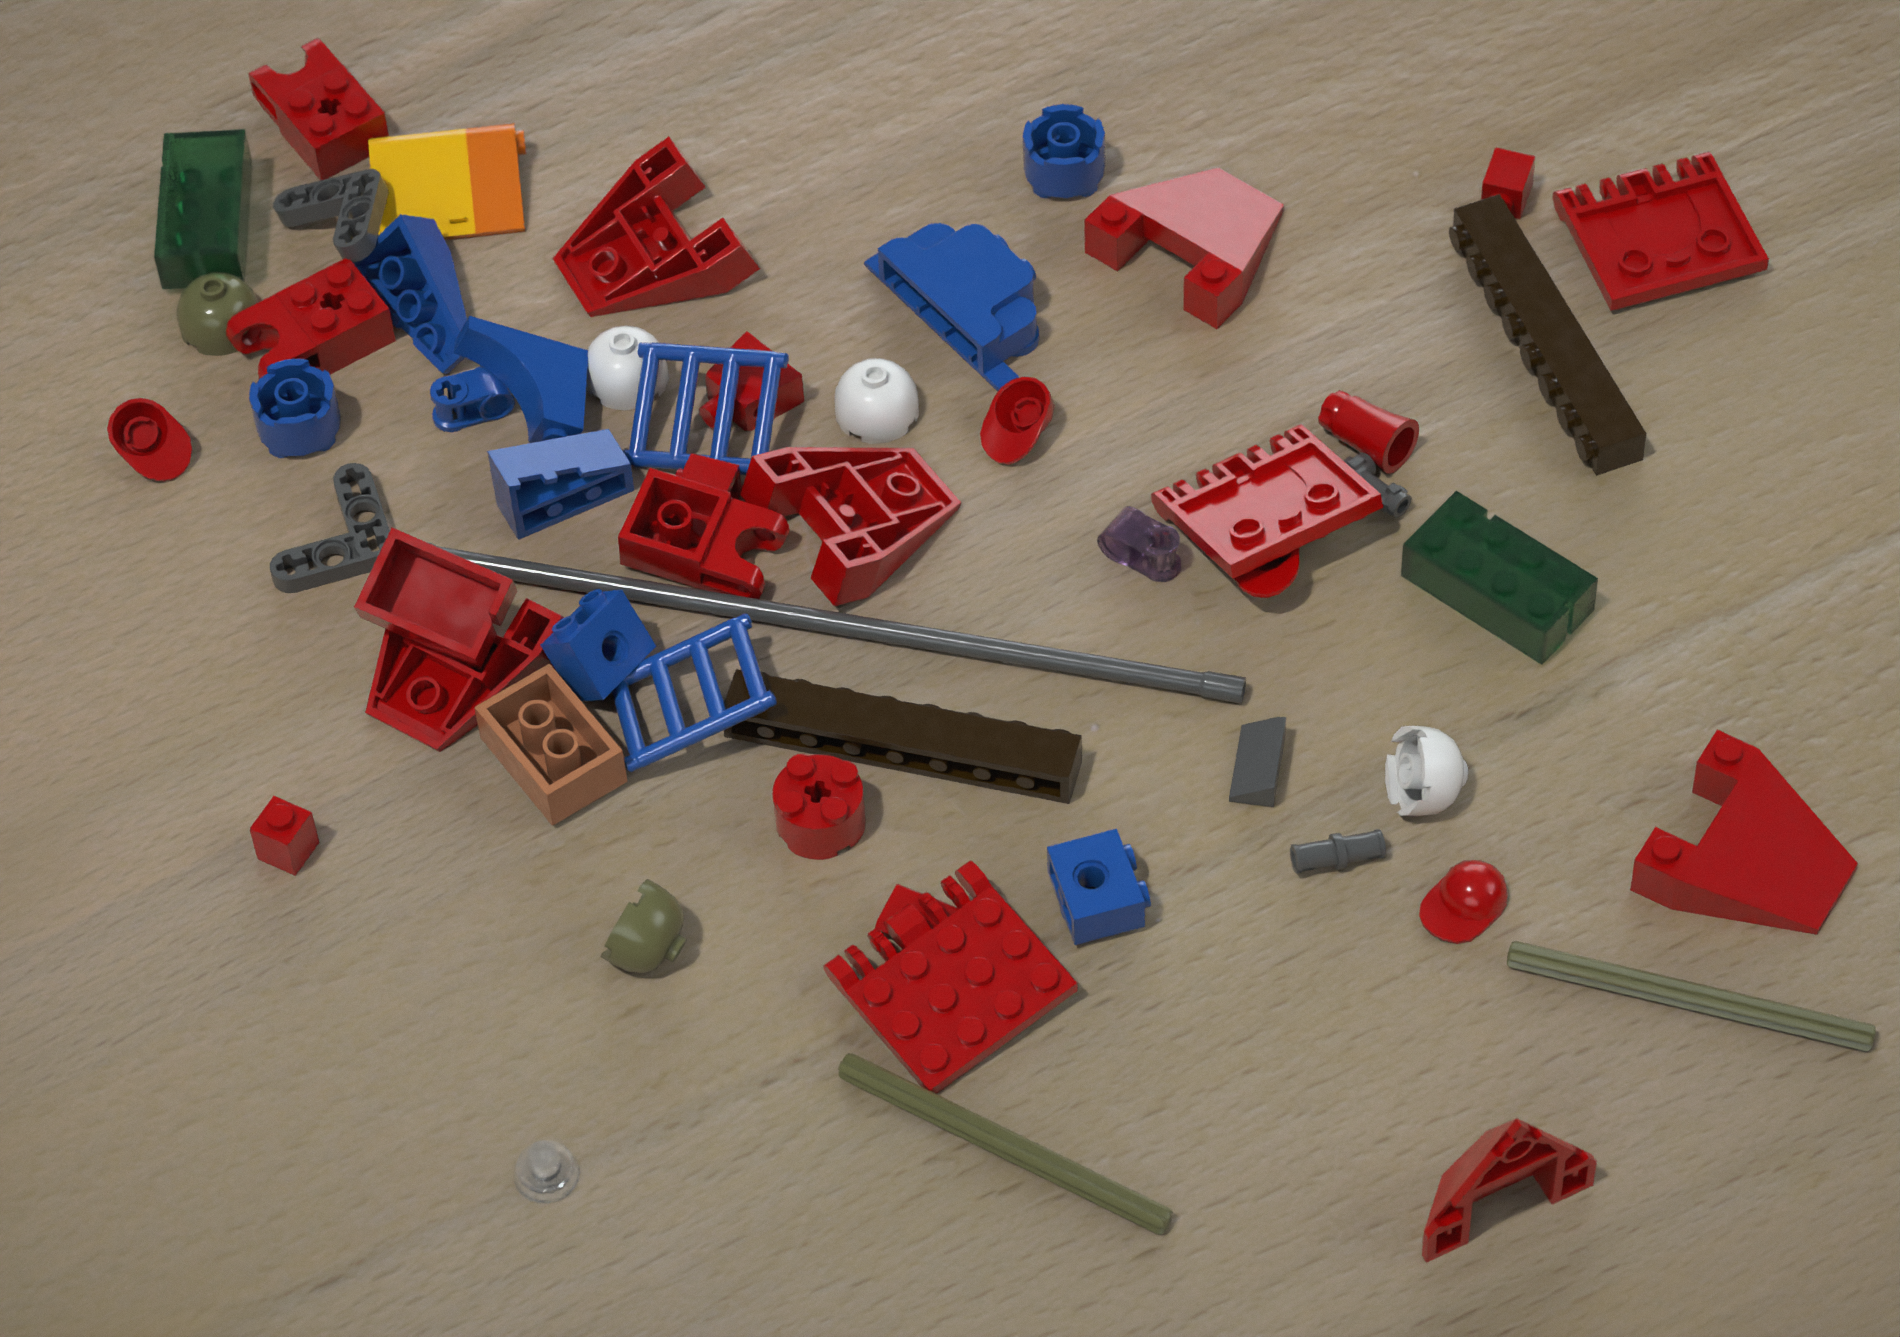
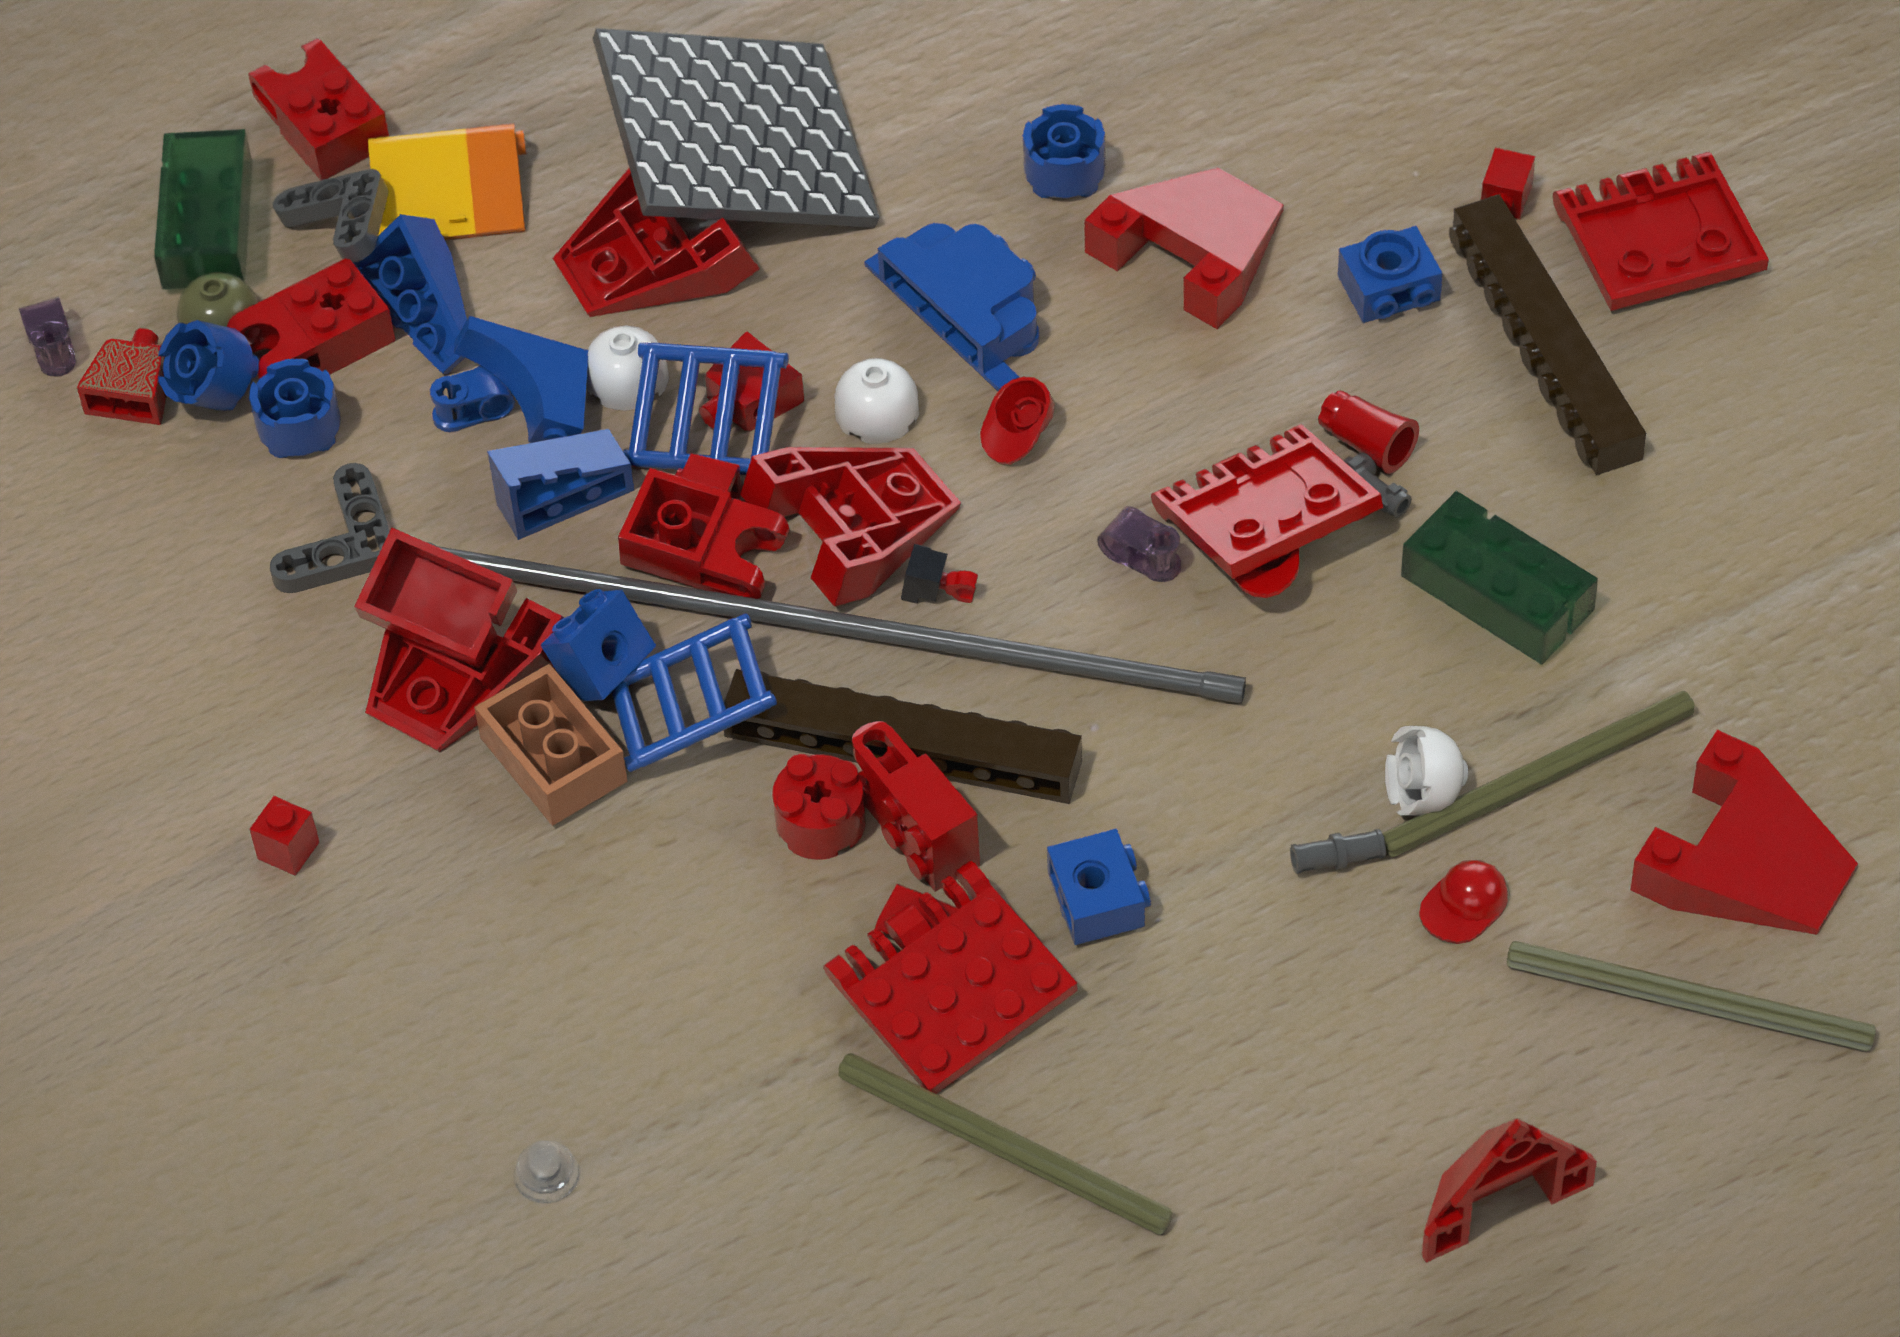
(49, 336): none -> clear purple piece
(125, 380): none -> red torso
(150, 439): red cap -> none
(206, 365): none -> blue brick
(647, 931): olive cylinder -> none
(734, 129): none -> dark grey tile
(916, 806): none -> red brick
(927, 575): none -> black piece
(1258, 762): dark grey slope -> none
(1389, 273): none -> blue brick
(1539, 773): none -> olive axle

